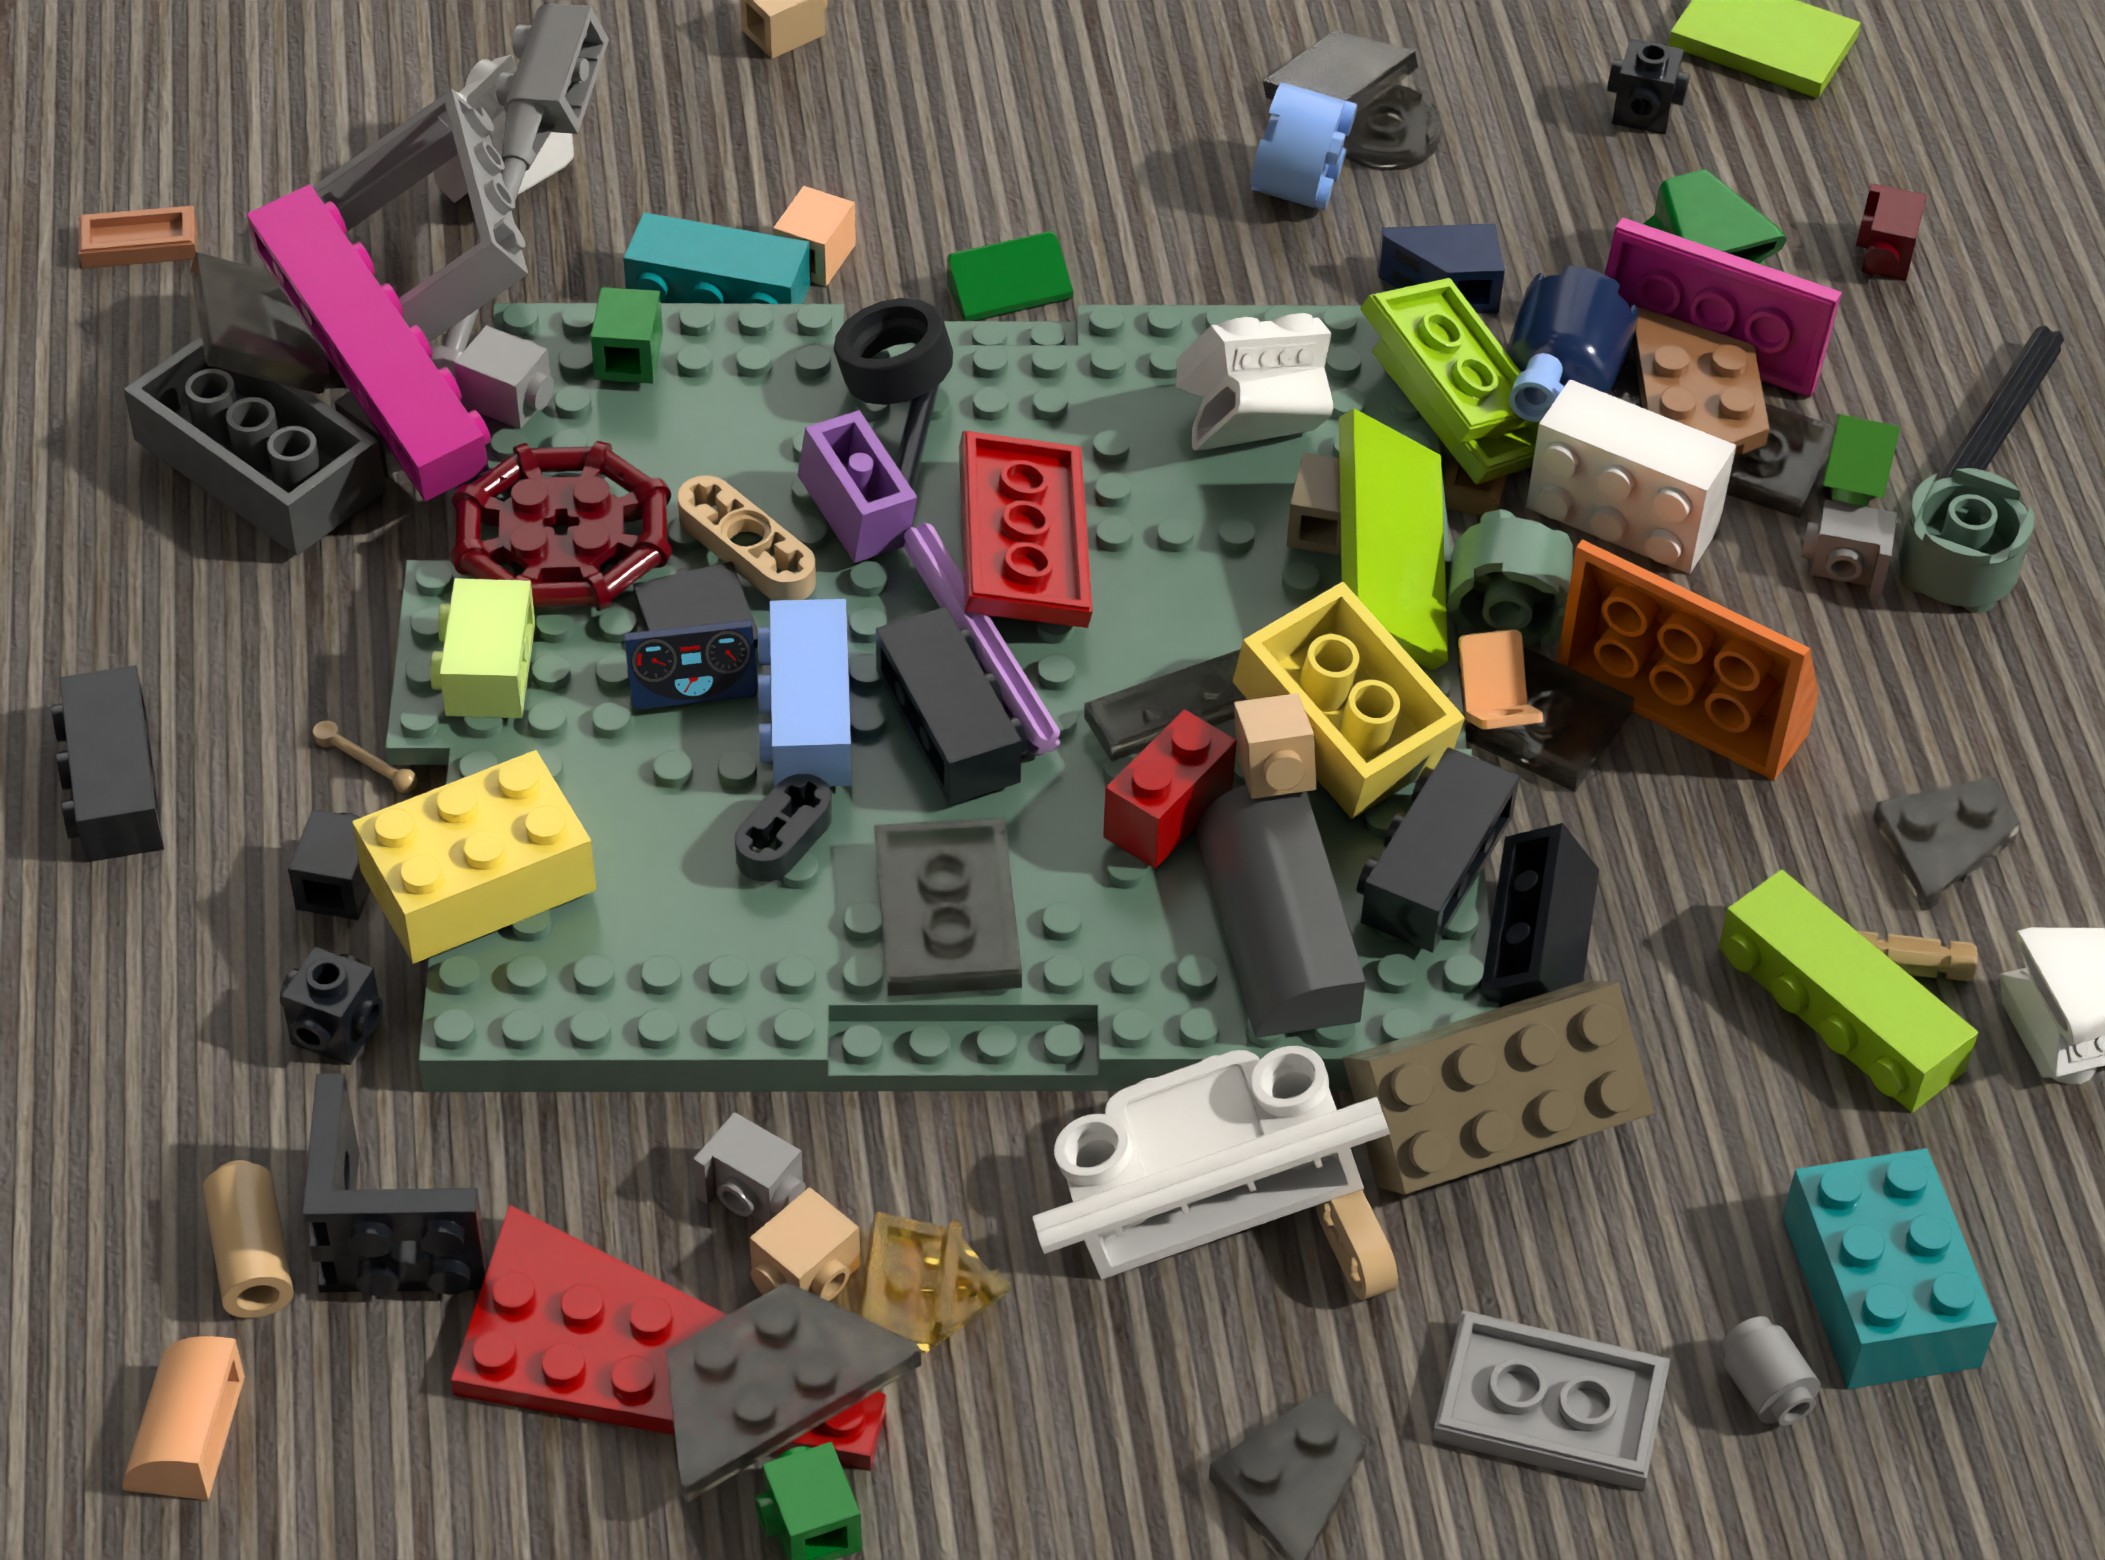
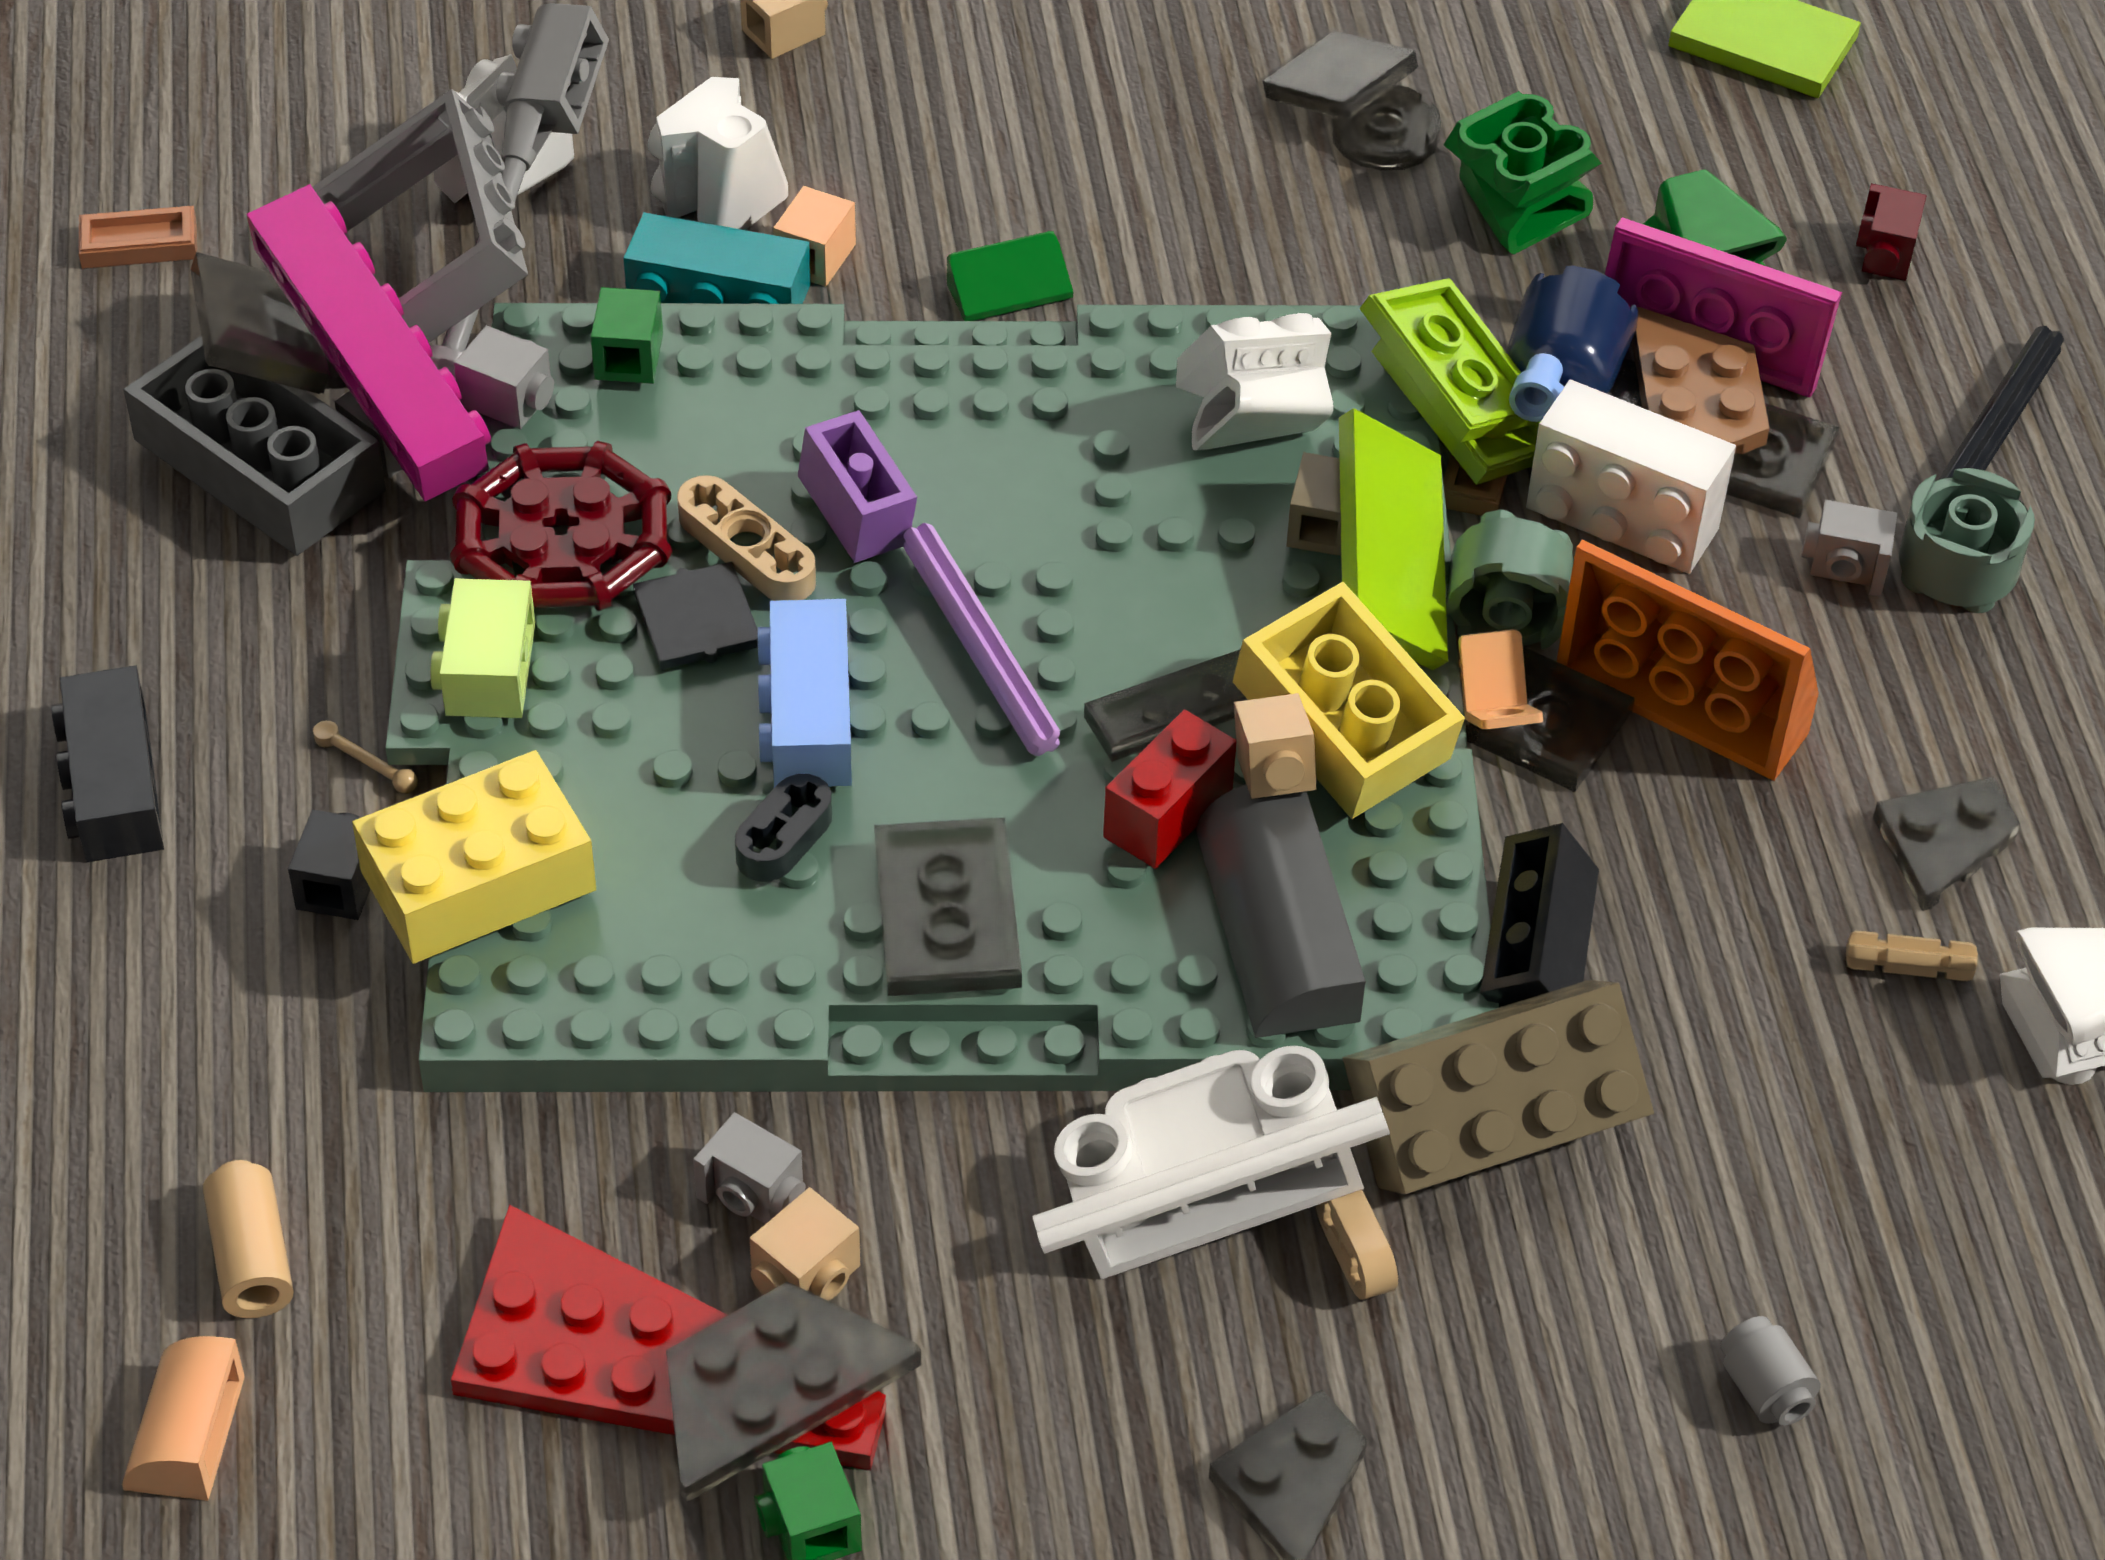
(331, 1004): black brick -> none
(382, 1236): black bracket -> none
(691, 664): slope -> none
(716, 158): none -> white piece
(901, 376): black tyre -> none
(915, 435): black bar -> none
(924, 1280): clear yellow slope -> none
(950, 705): black brick -> none
(1024, 529): red tile -> none
(1302, 146): light blue brick -> none
(1432, 253): dark blue slope -> none
(1437, 848): black brick -> none
(1523, 169): none -> green piece
(1552, 1400): light grey tile -> none
(1650, 75): black brick -> none
(1847, 991): lime brick -> none
(1859, 459): bright green brick -> none
(1888, 1268): teal brick -> none

